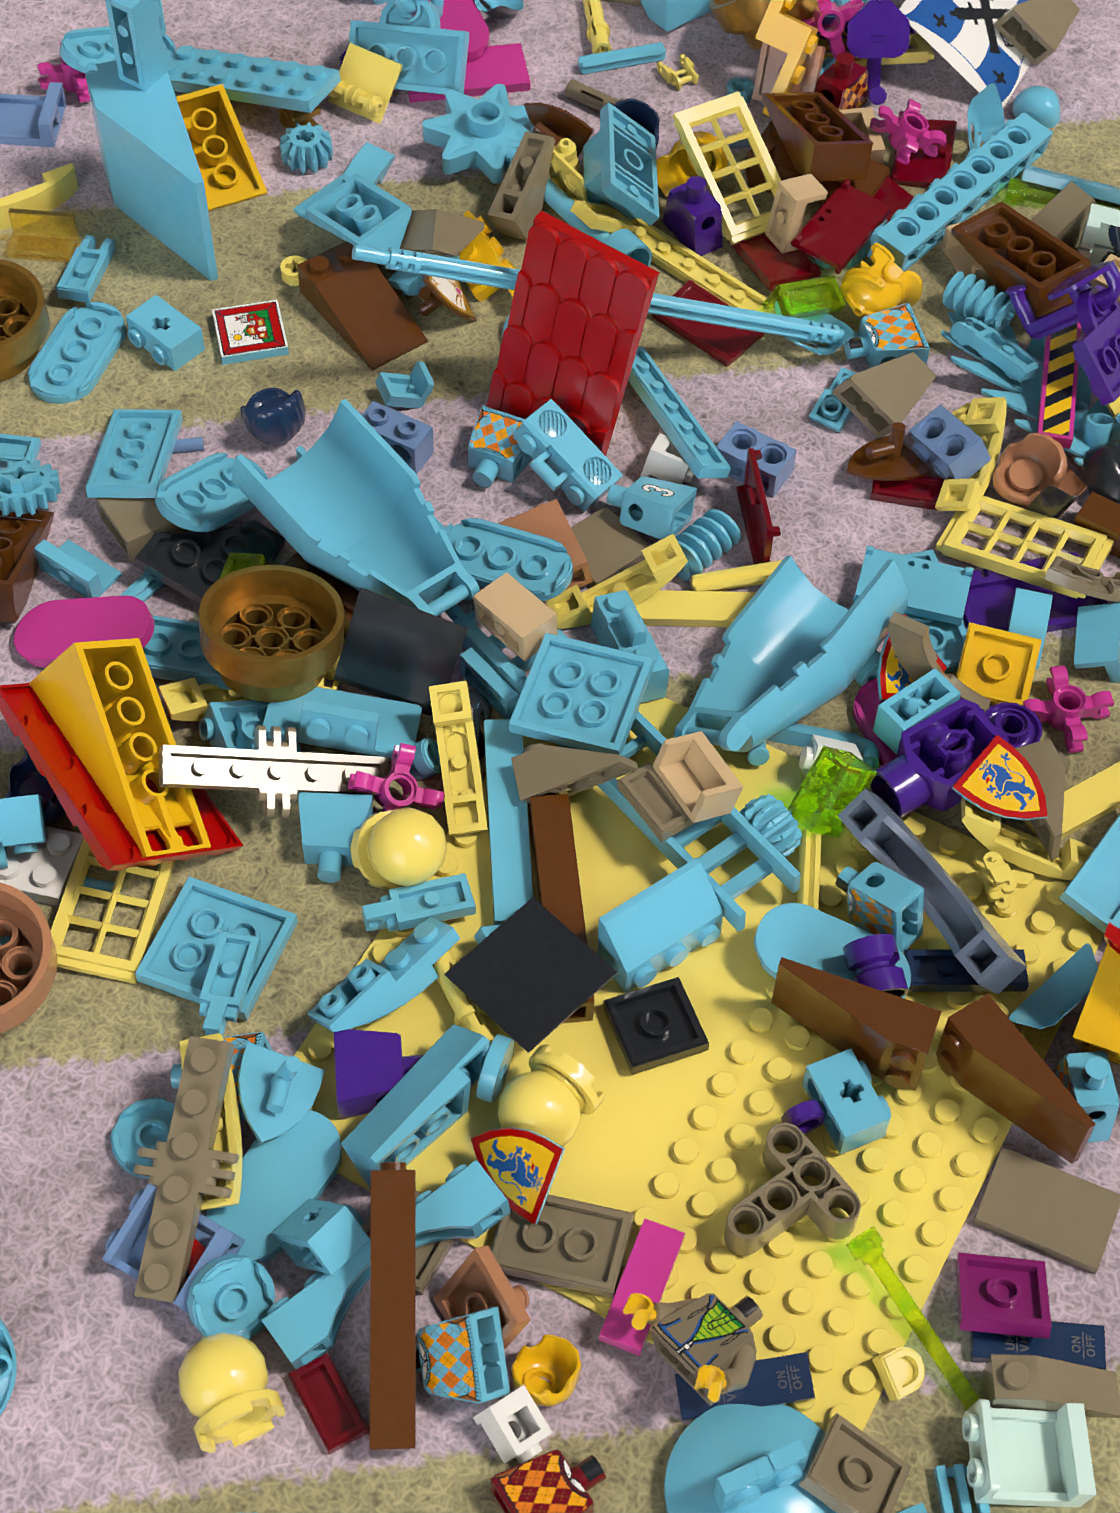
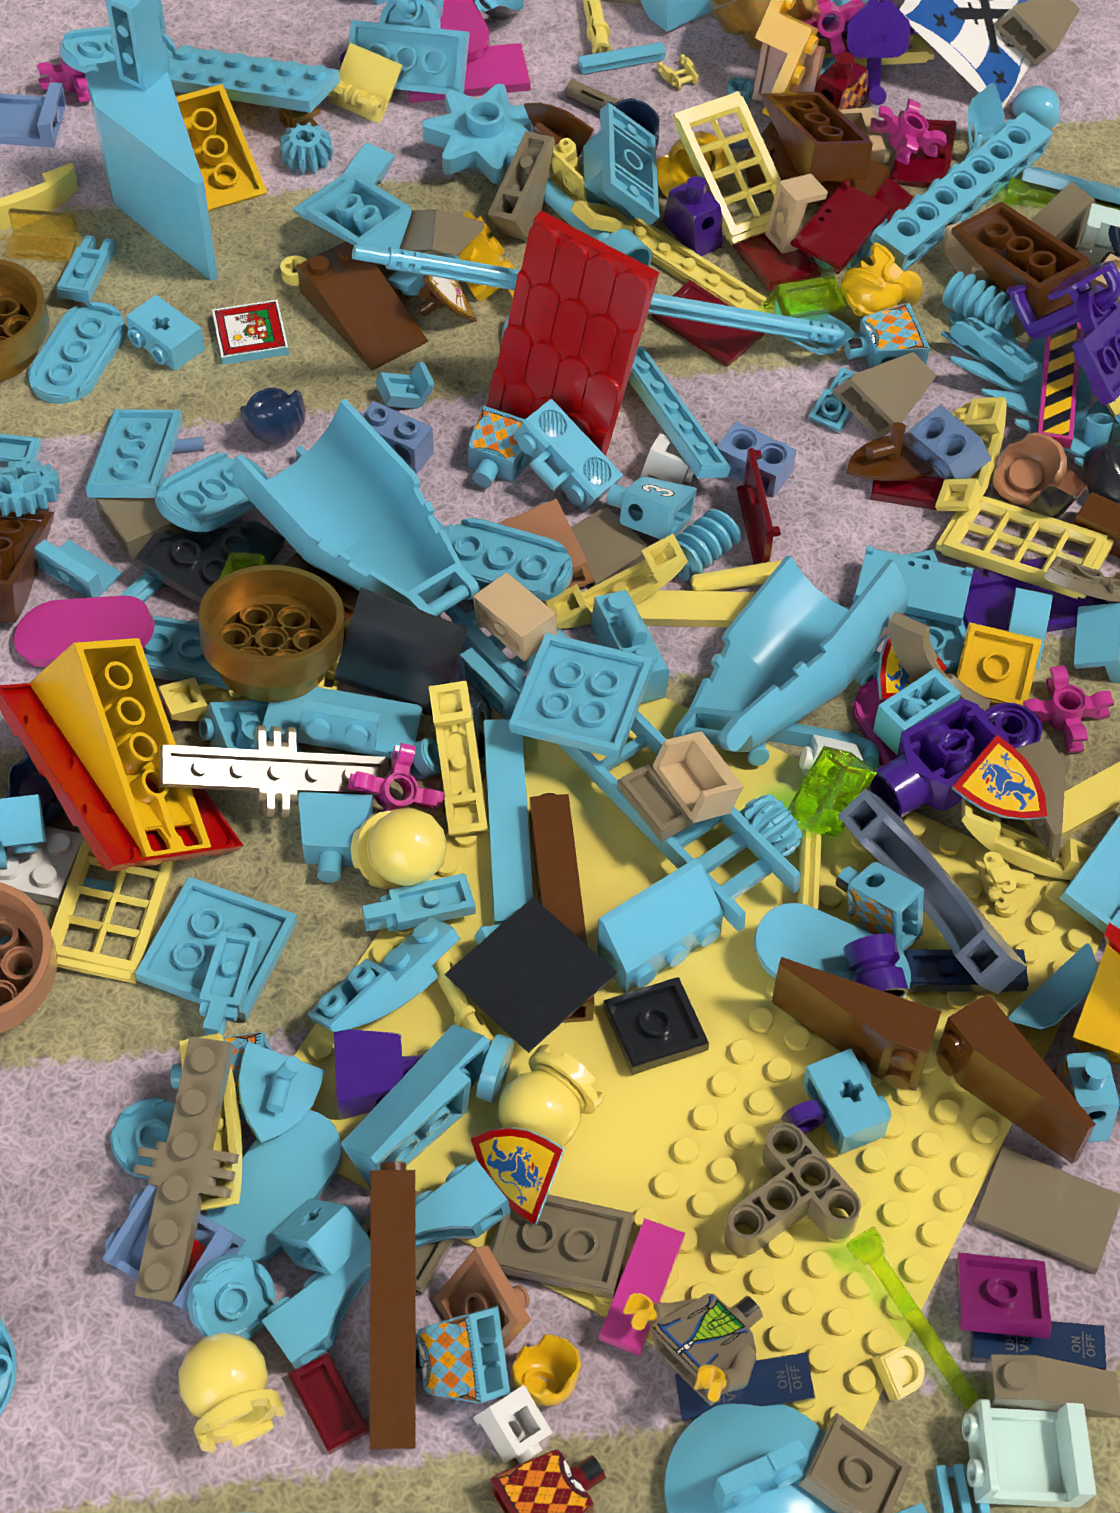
(565, 770): dark tan slope -> none

